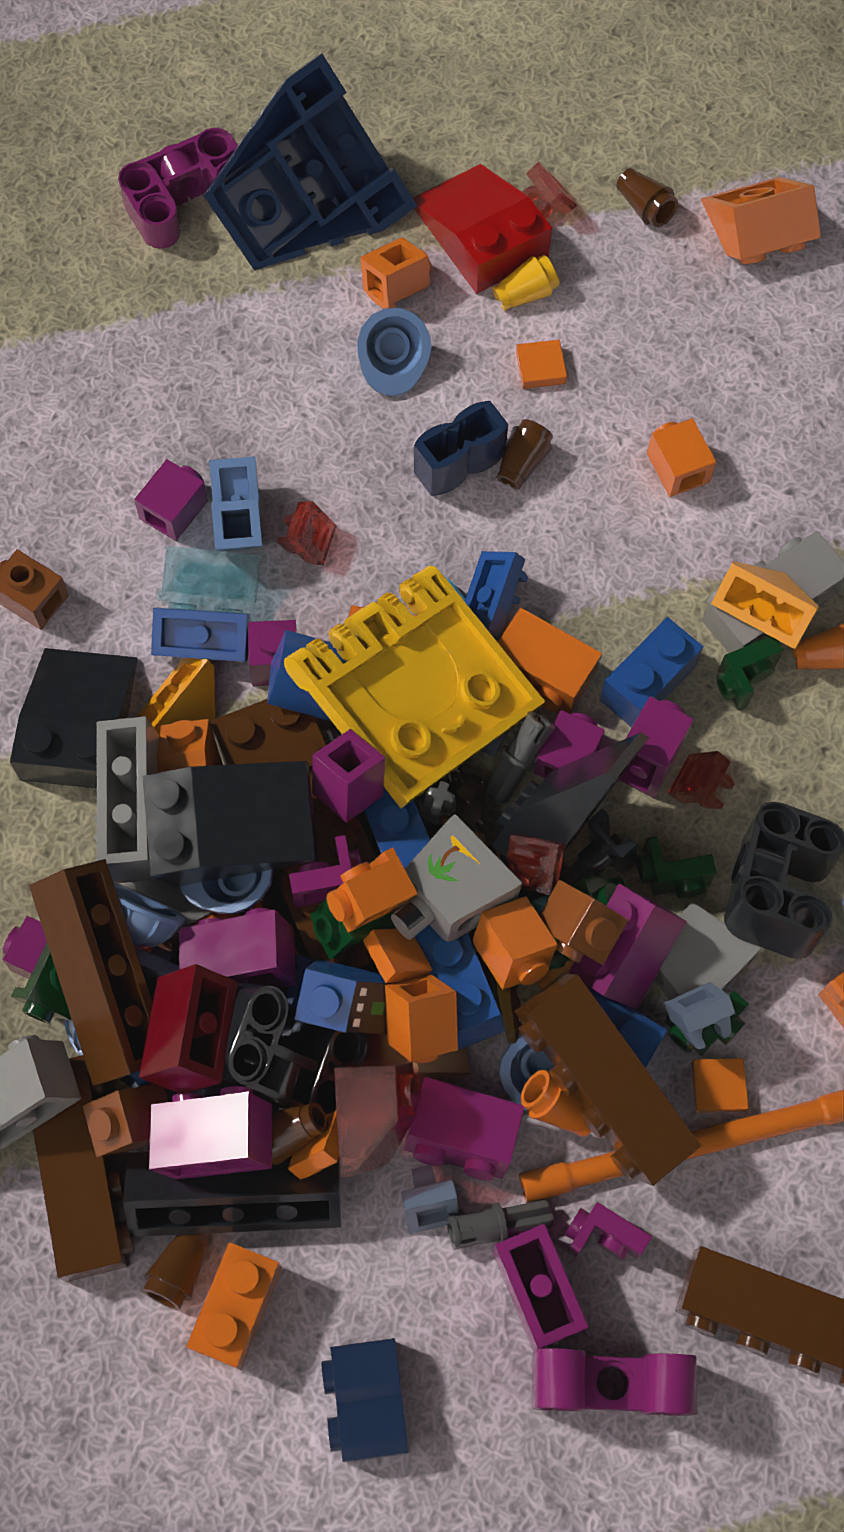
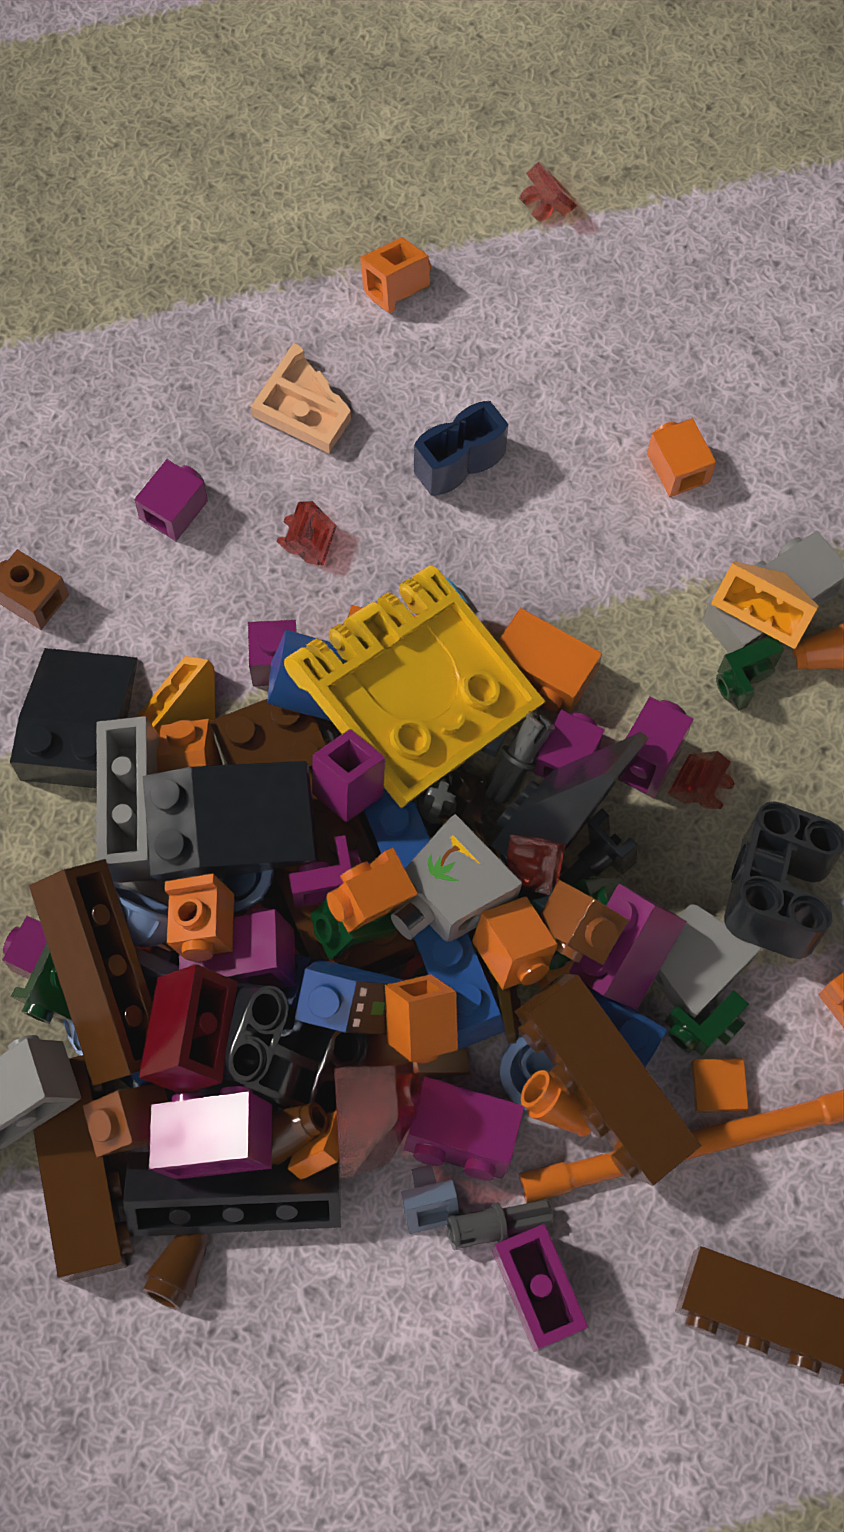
(165, 180): magenta beam -> none
(200, 634): blue plate -> none
(200, 917): none -> orange brick
(209, 580): clear light blue bracket -> none
(234, 1306): orange brick -> none
(235, 504): medium blue brick -> none
(302, 403): none -> light nougat wing
(305, 174): dark blue wedge -> none
(367, 1401): dark blue brick -> none
(391, 339): medium blue piece -> none
(396, 955): orange tile -> none
(484, 225): red slope -> none
(494, 588): blue plate -> none
(524, 452): reddish brown cone -> none
(527, 283): yellow cone -> none
(541, 364): orange tile -> none
(617, 1234): magenta bracket -> none
(647, 197): reddish brown cone -> none
(651, 670): blue brick -> none
(651, 1383): magenta beam -> none
(682, 876): dark green bracket -> none
(700, 1009): sand blue tile -> none
(764, 218): orange slope -> none

